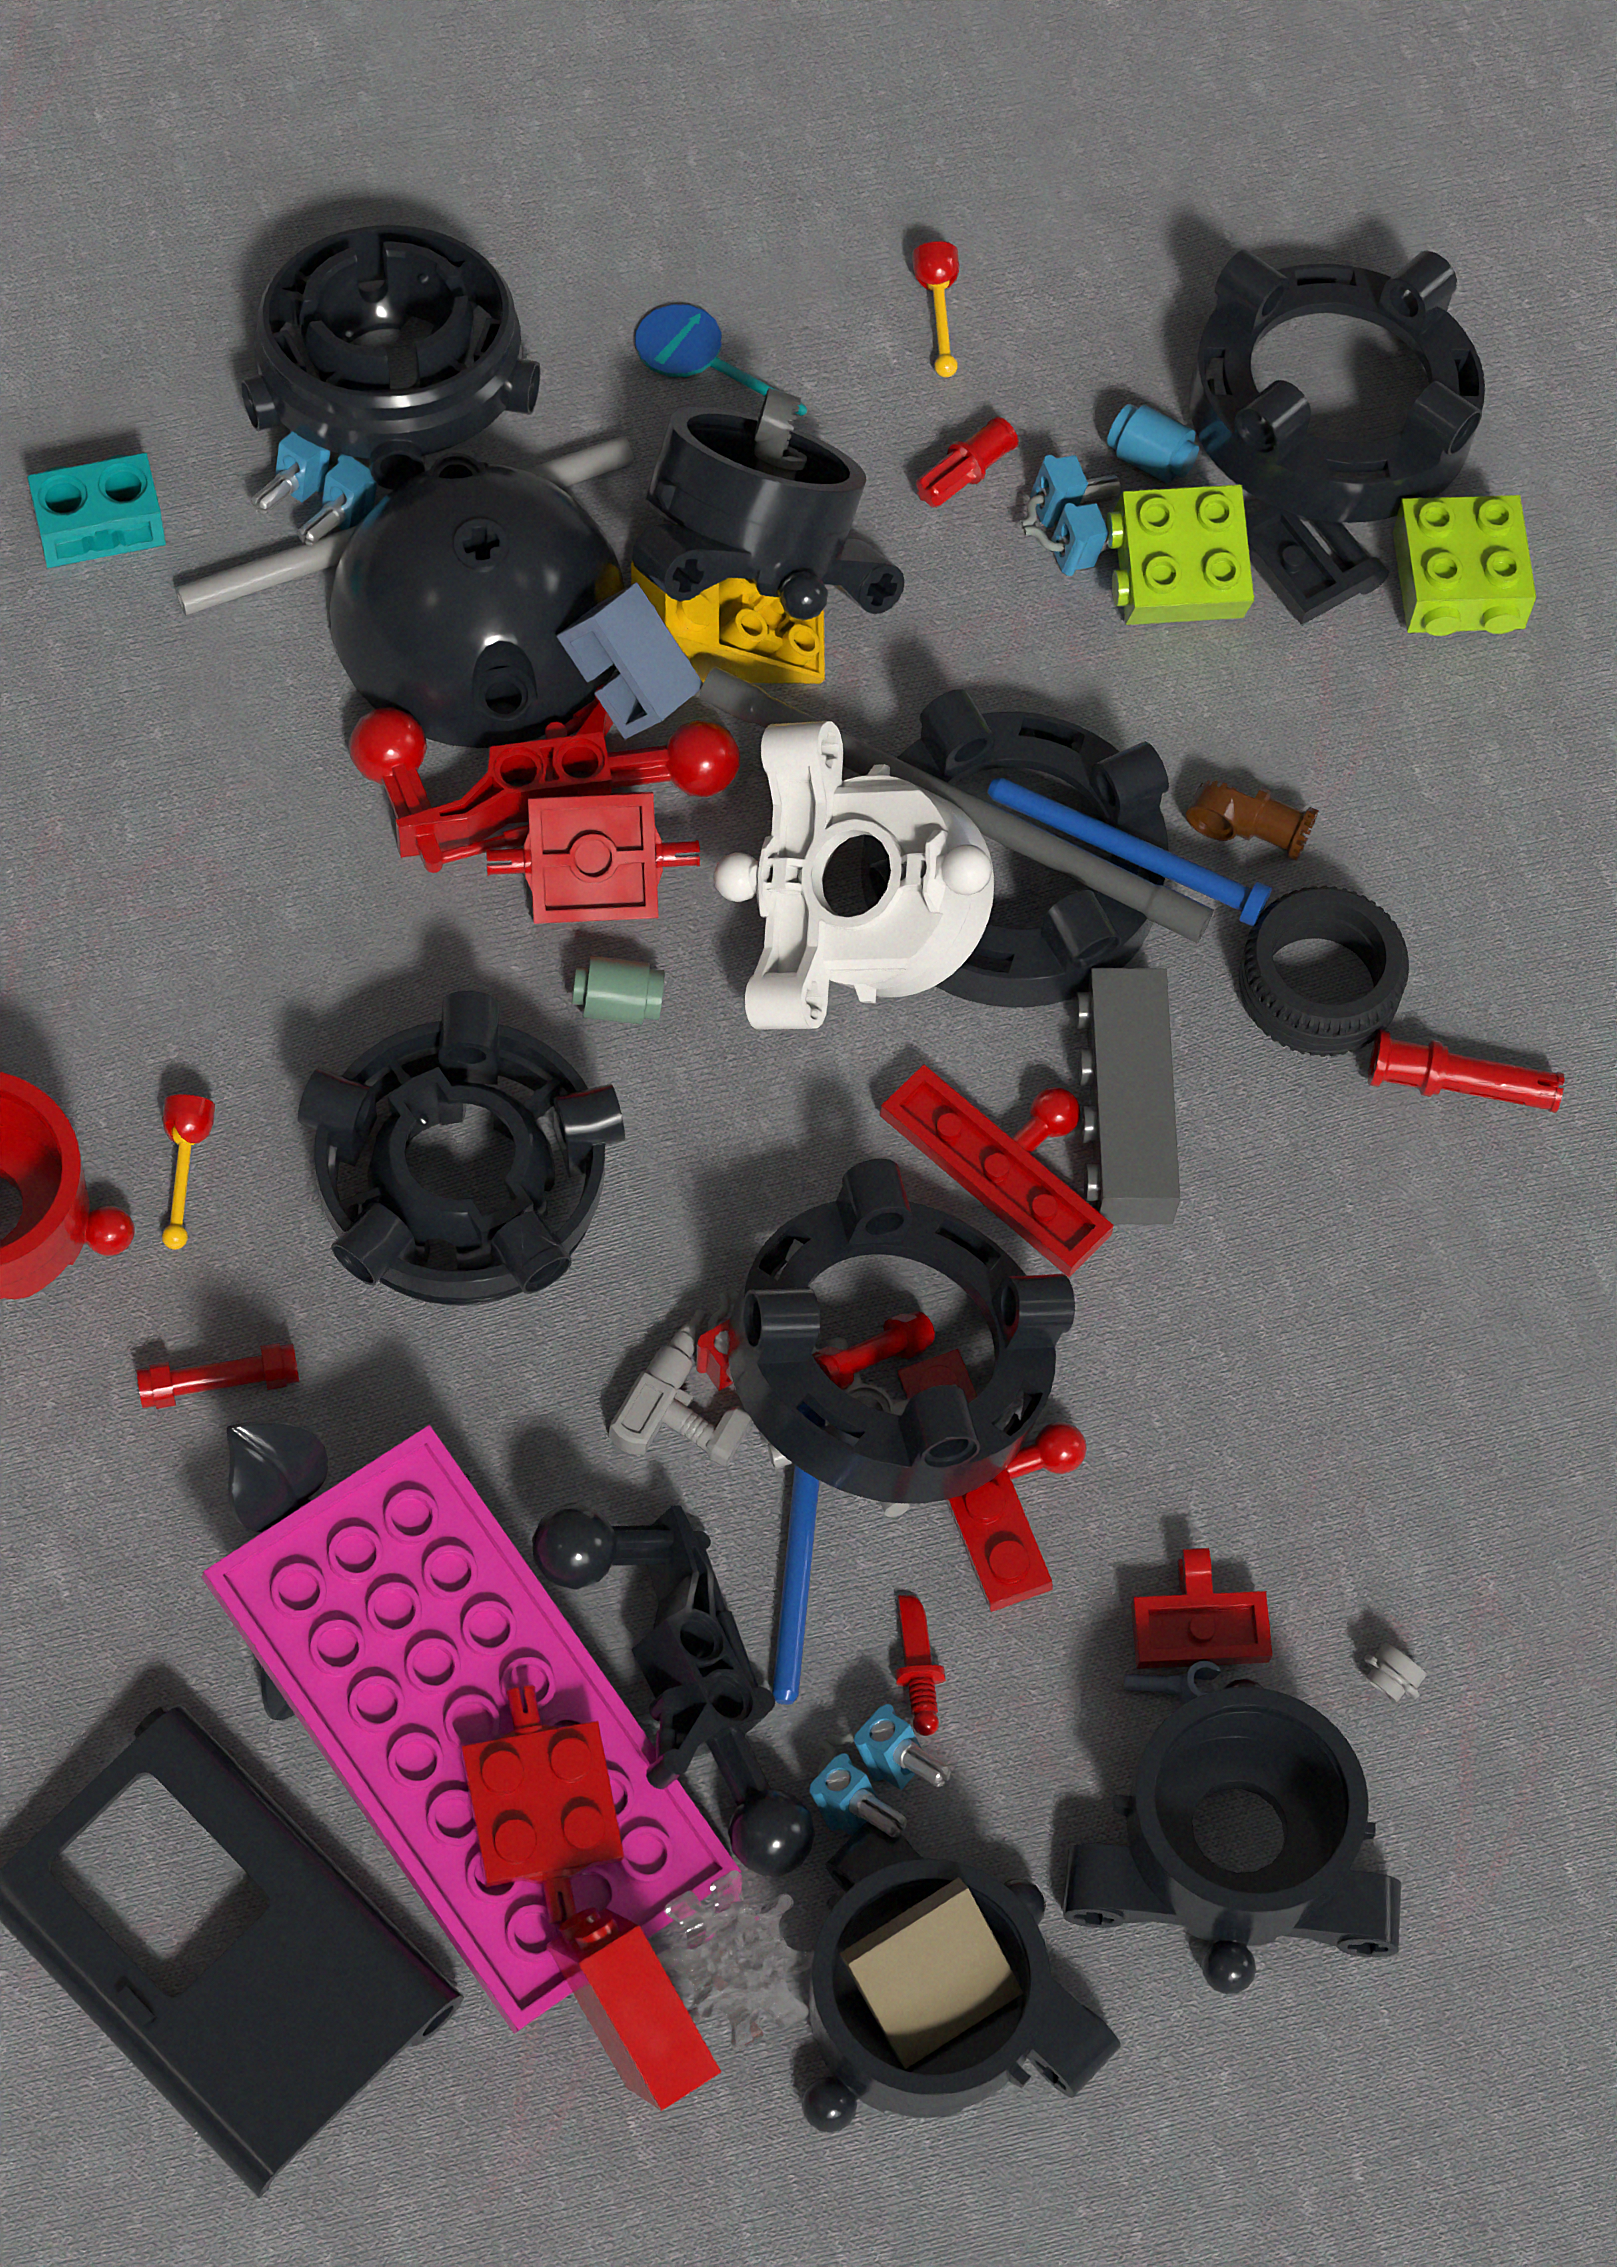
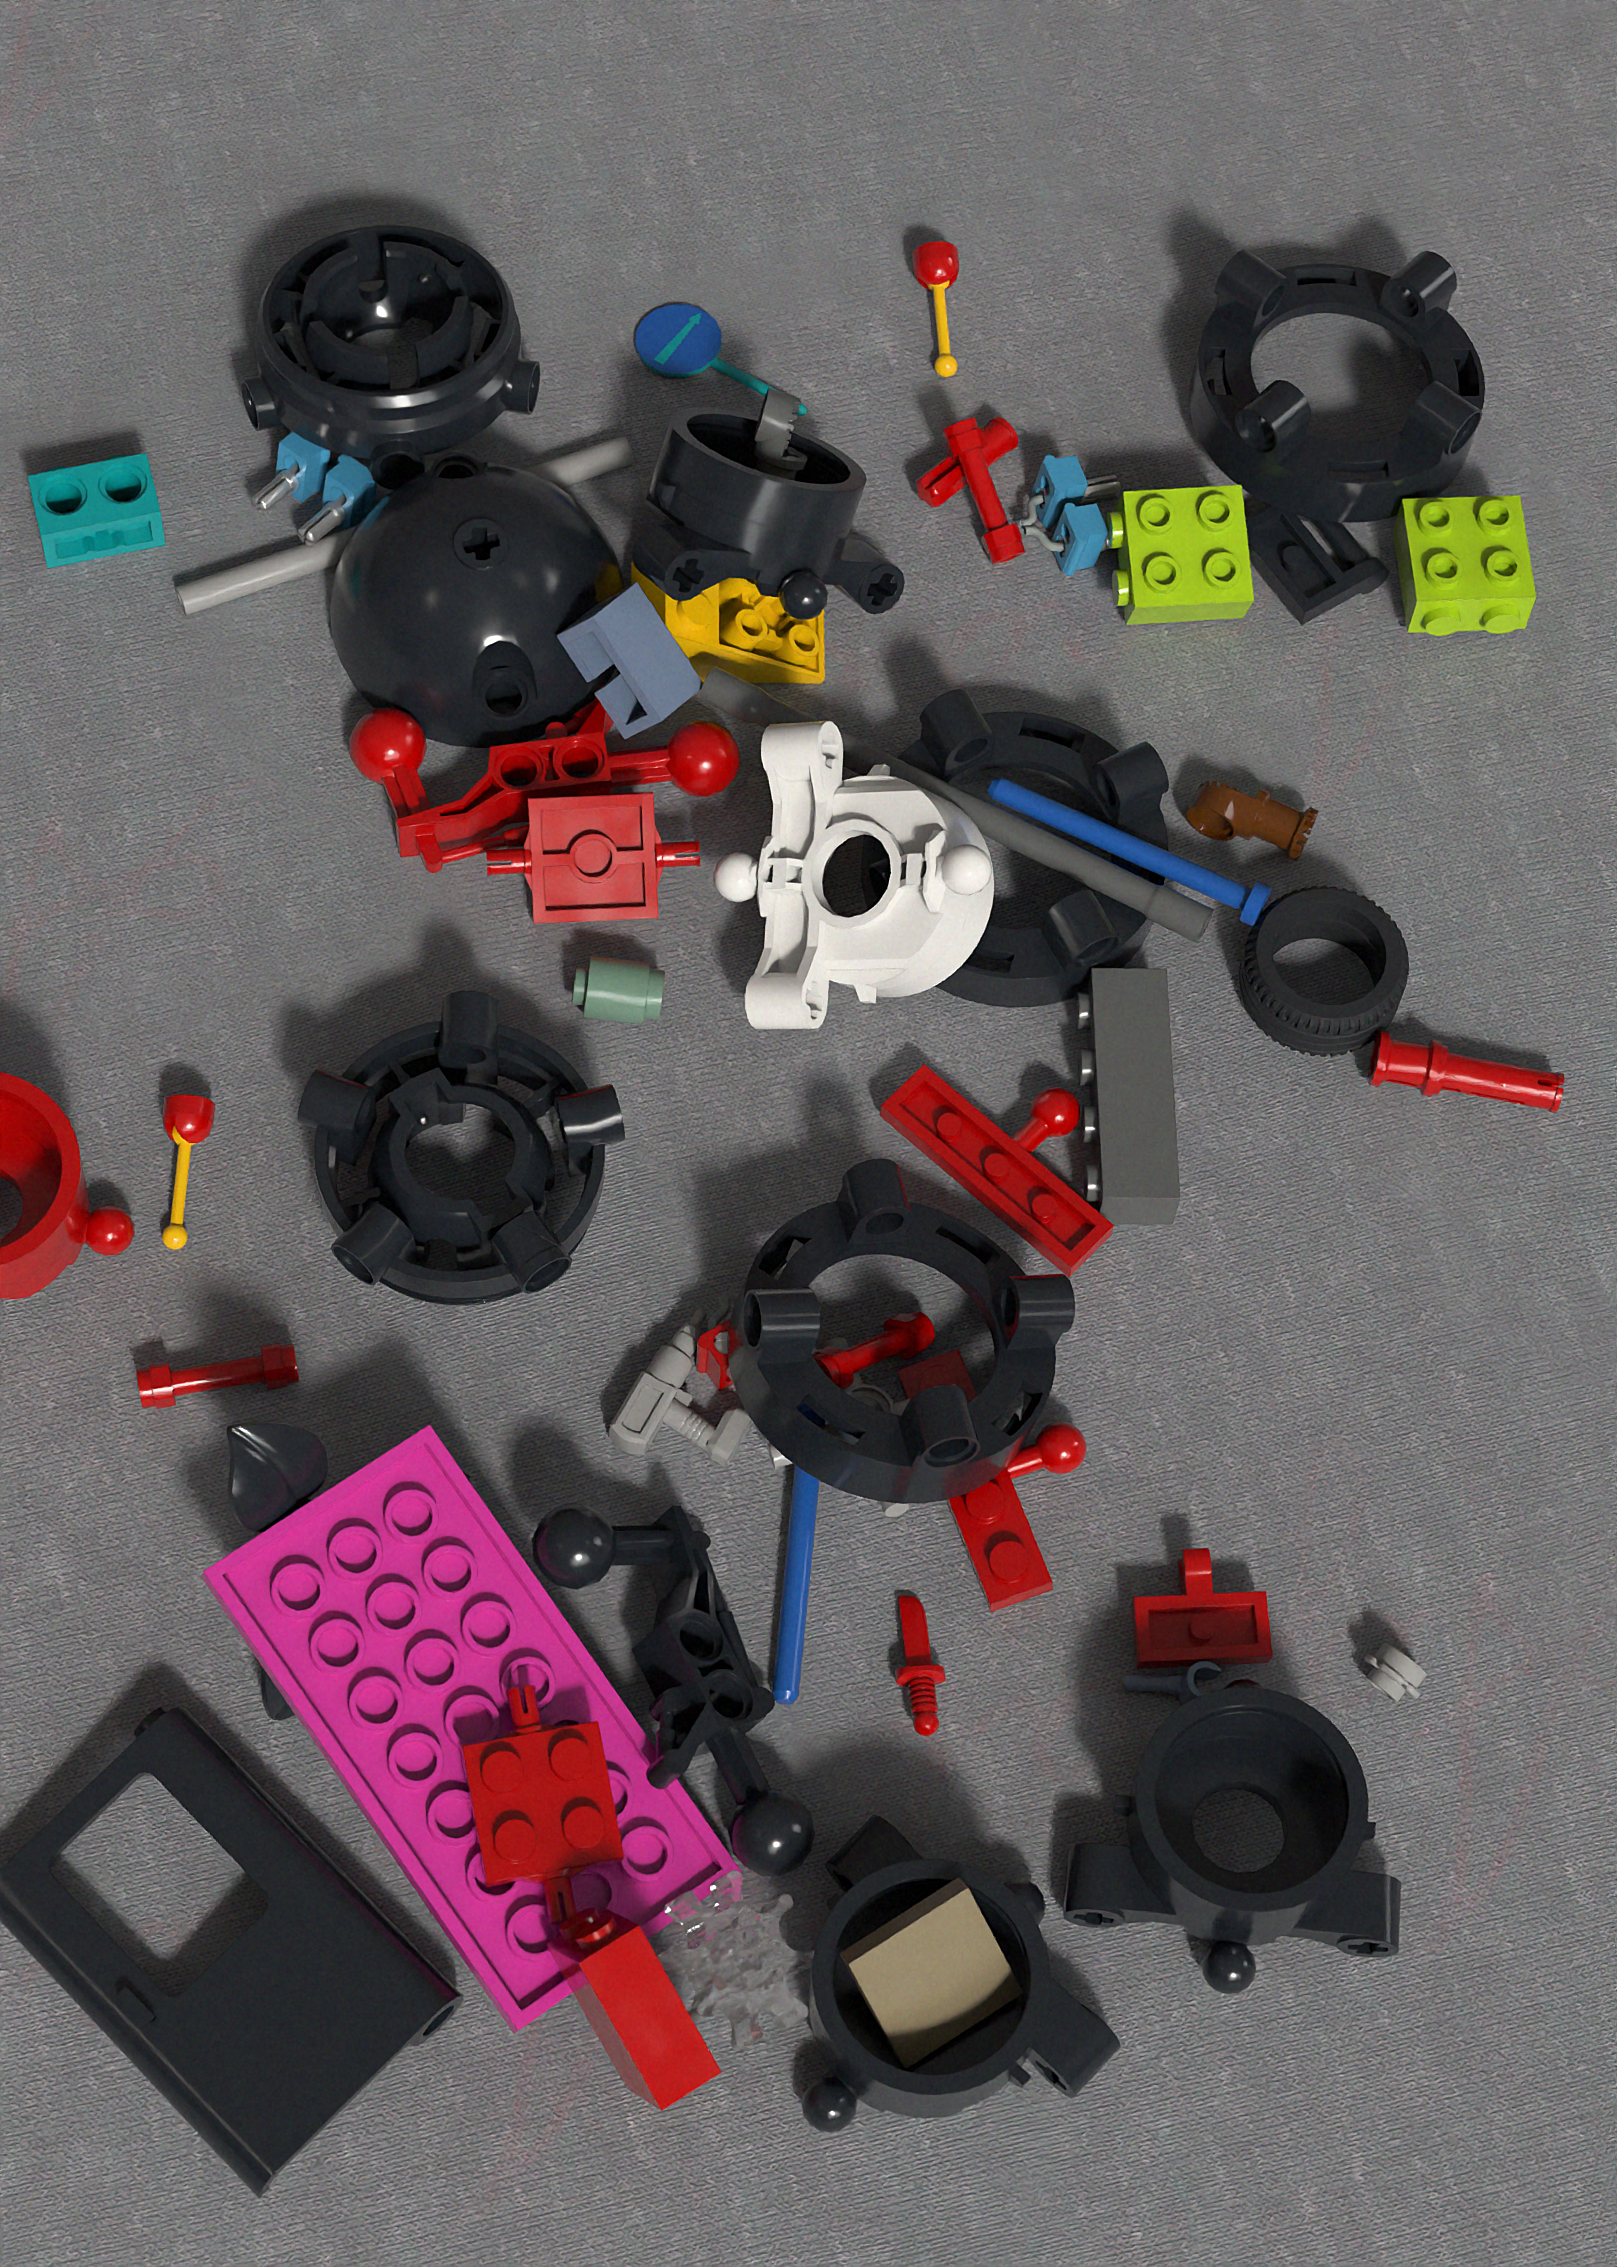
(889, 1754): piece -> none
(965, 442): none -> red bar
(1153, 442): dark azure brick -> none

